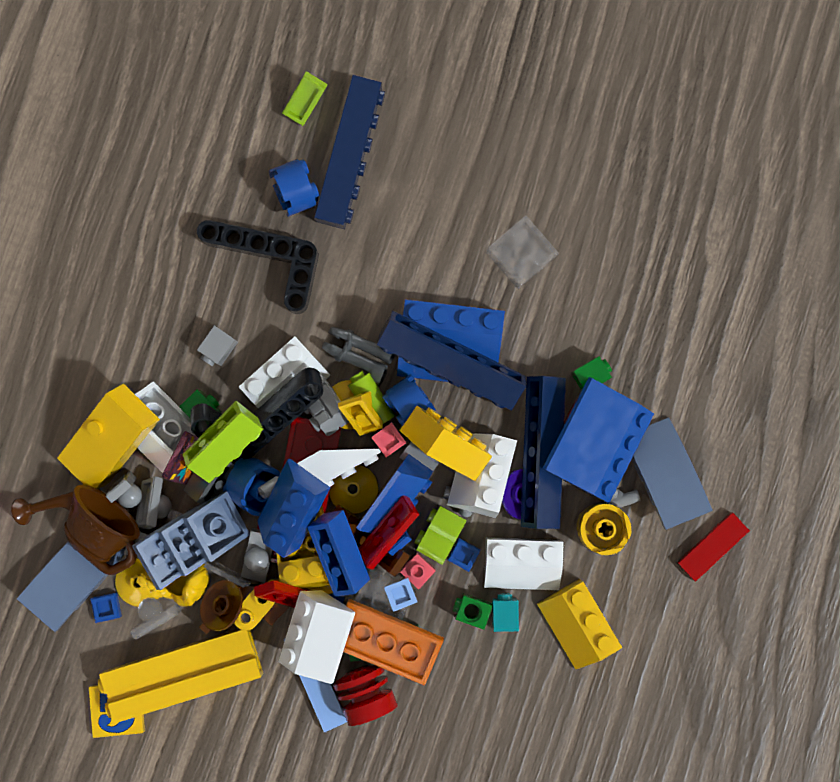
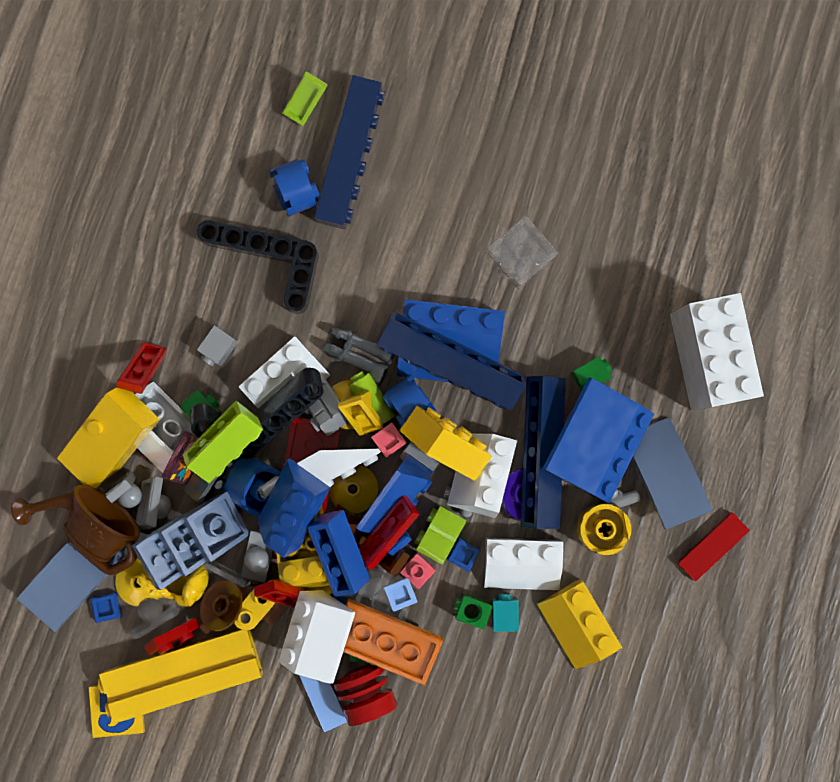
(141, 368): none -> red tile
(164, 642): none -> red plate
(716, 352): none -> white brick

